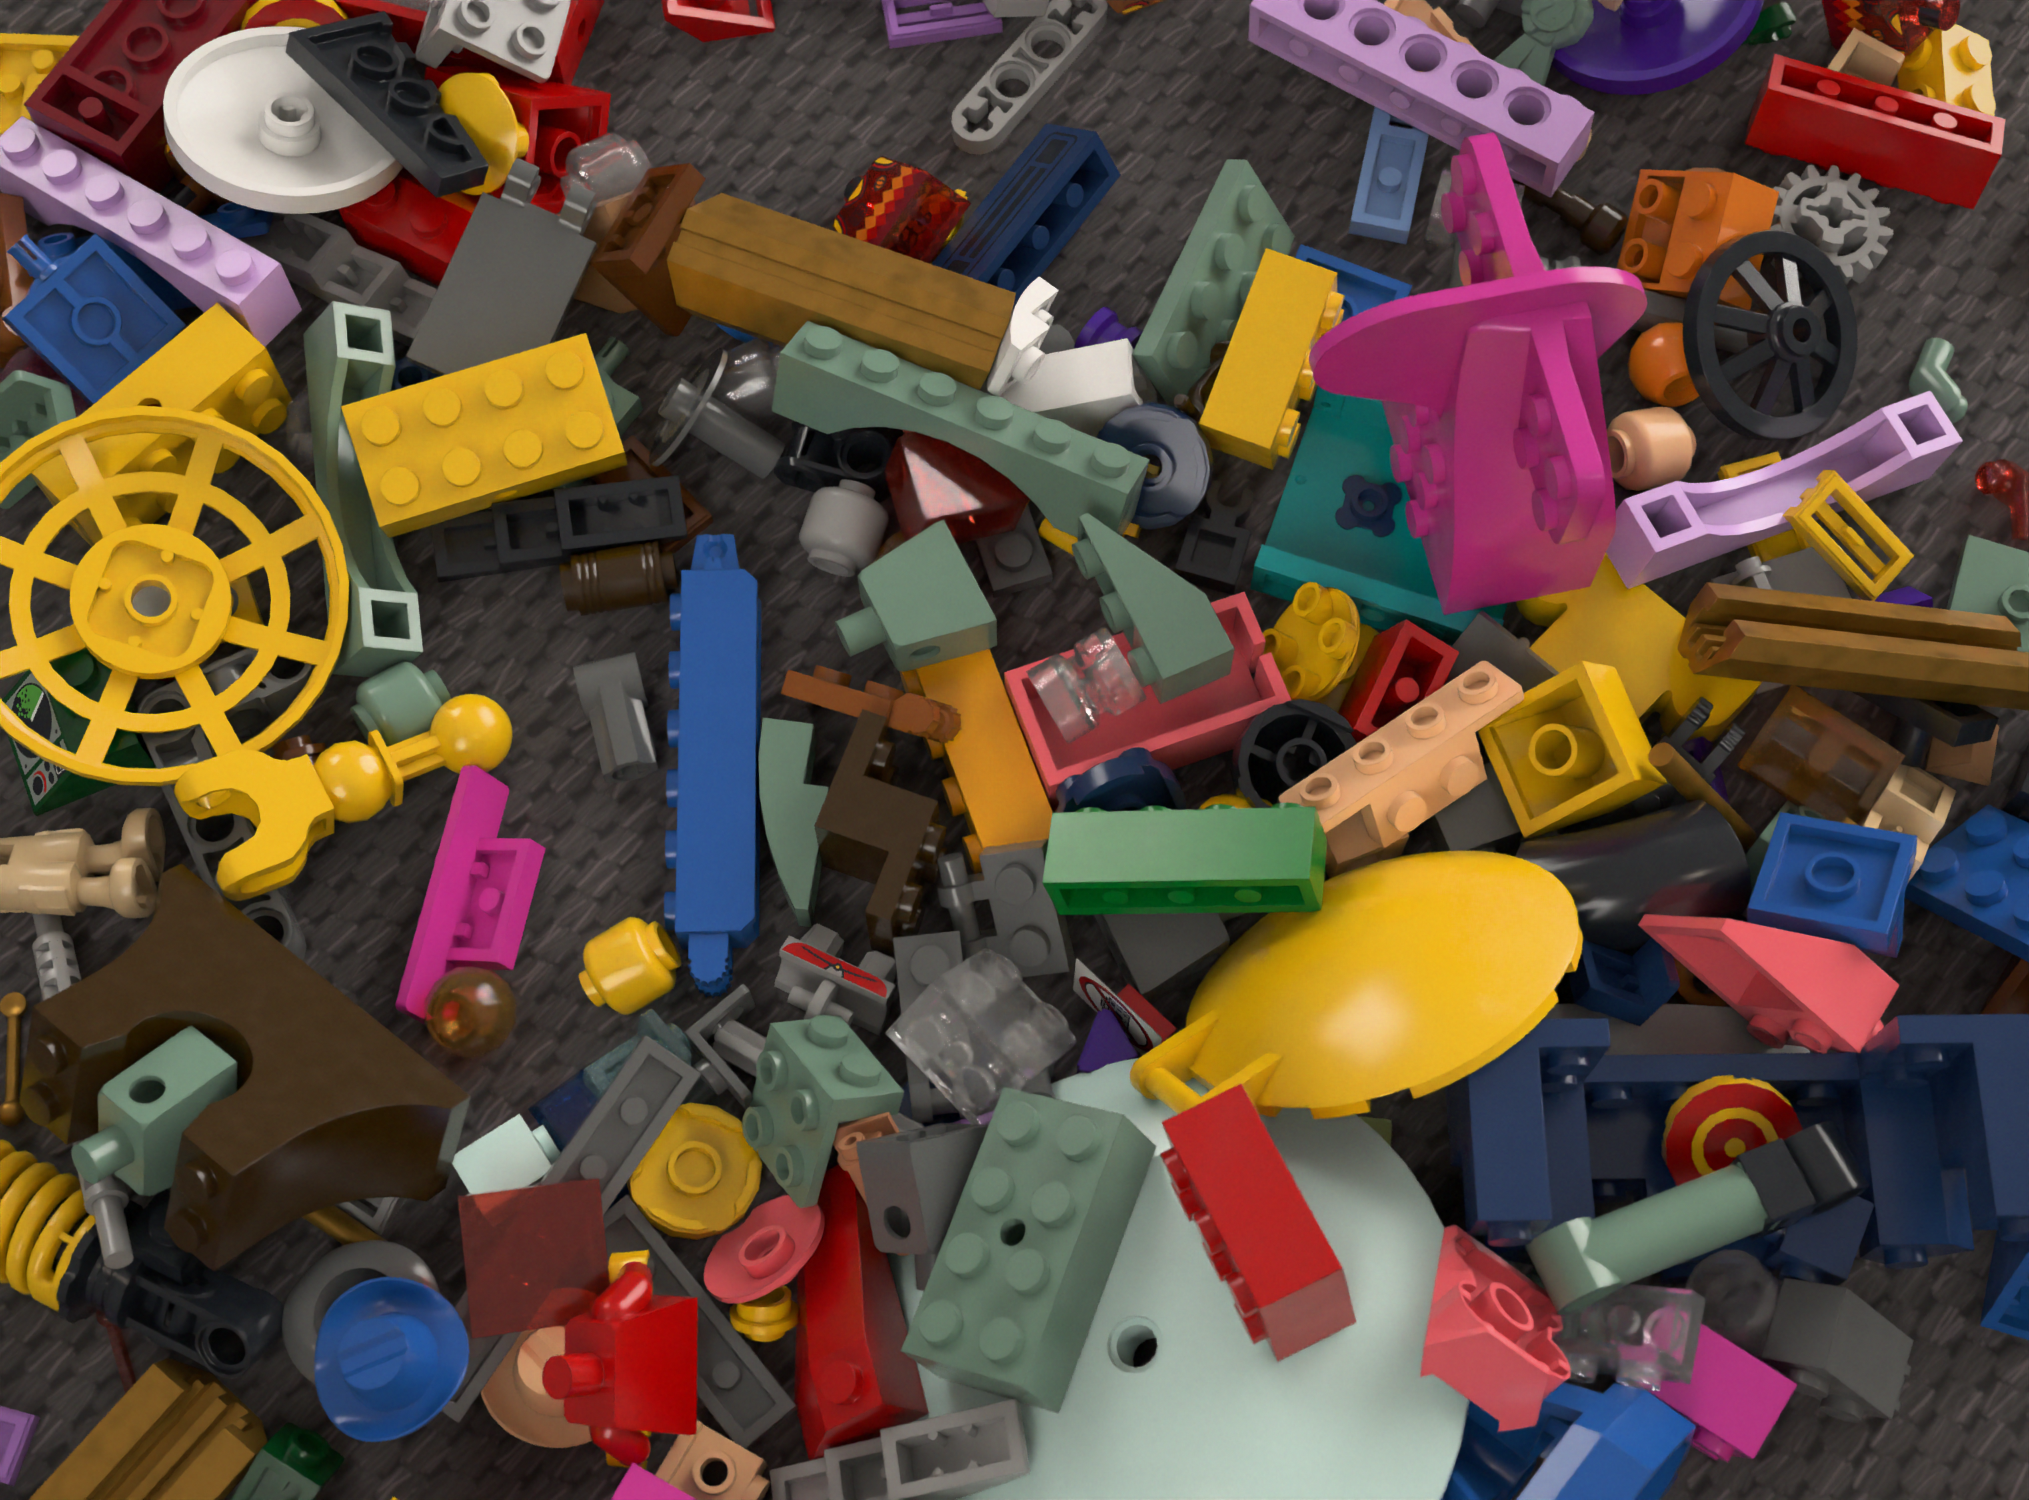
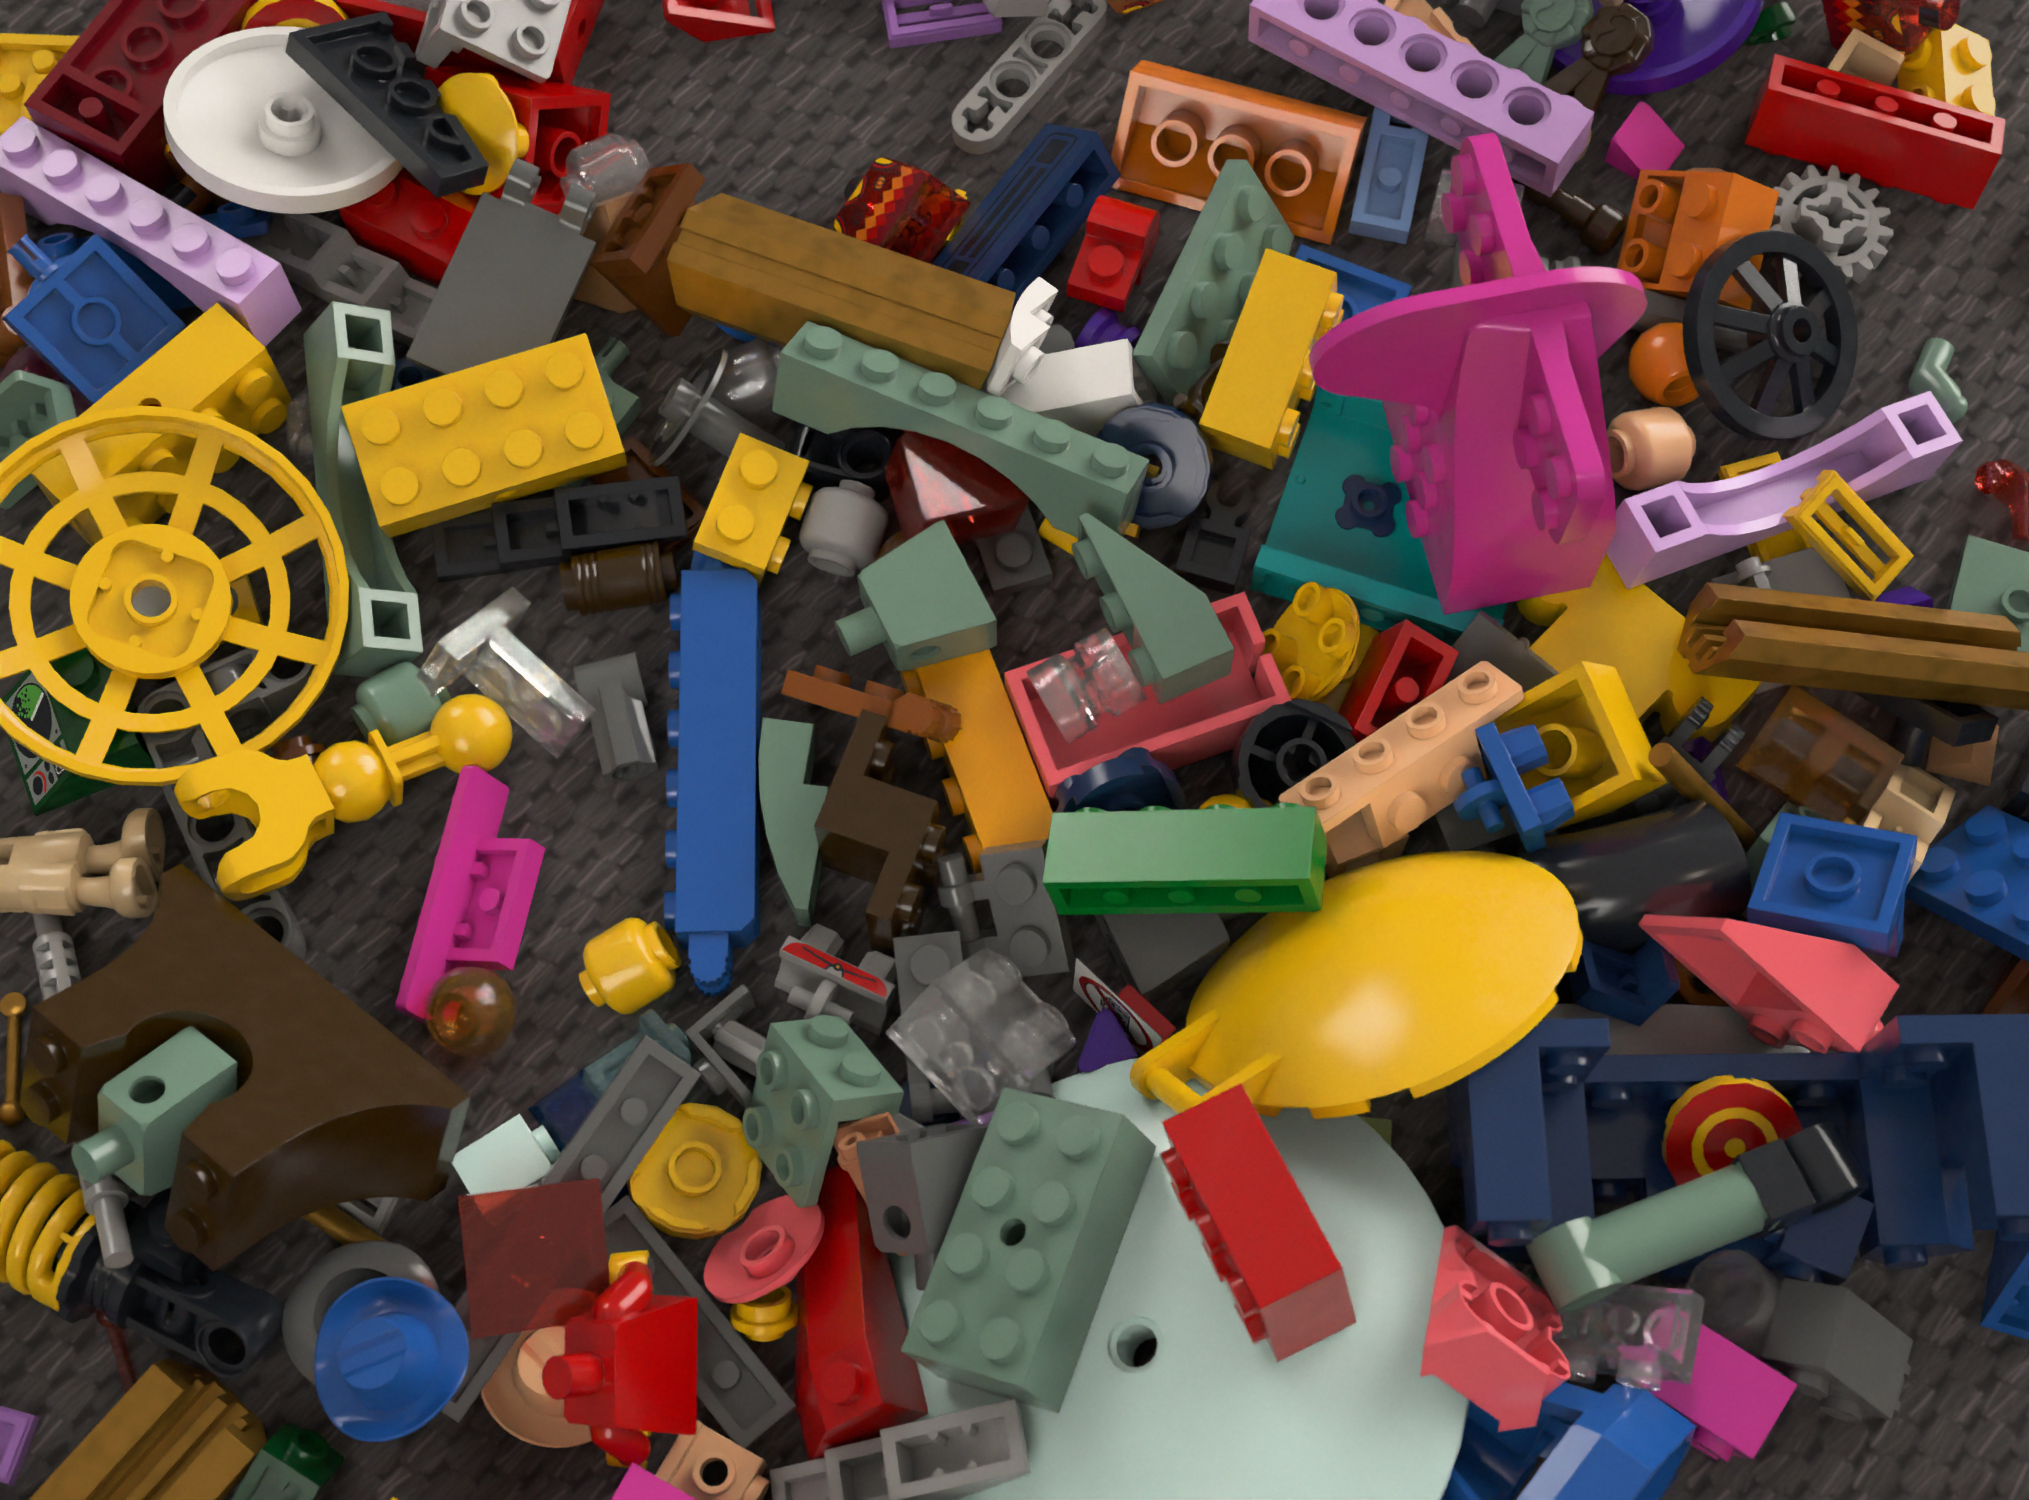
(508, 674): none -> clear bracket
(752, 507): none -> yellow bracket
(1113, 252): none -> red brick
(1186, 125): none -> orange slope
(1531, 810): none -> blue hips
(1611, 45): none -> dark brown piece
(1643, 143): none -> dark pink slope

